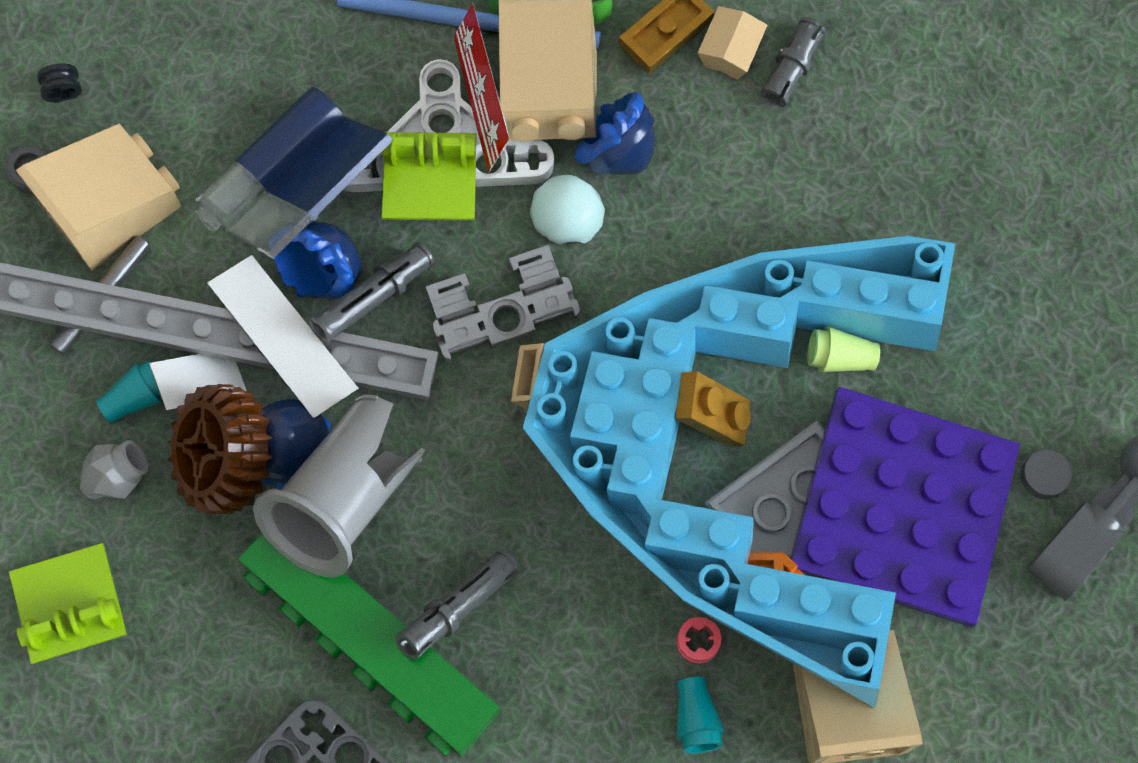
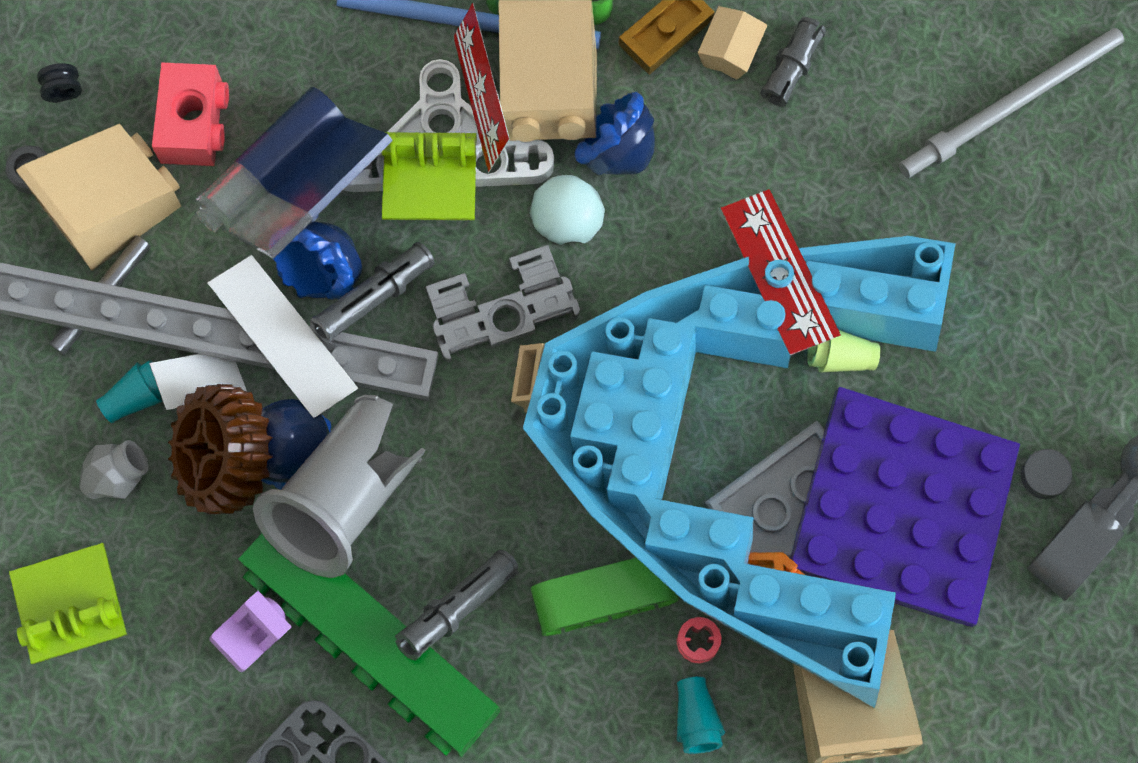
(184, 90): none -> coral brick
(250, 631): none -> lavender bracket
(597, 593): none -> bright green beam
(713, 409): pearl gold plate -> none
(765, 238): none -> red sticker
(944, 144): none -> light grey bar

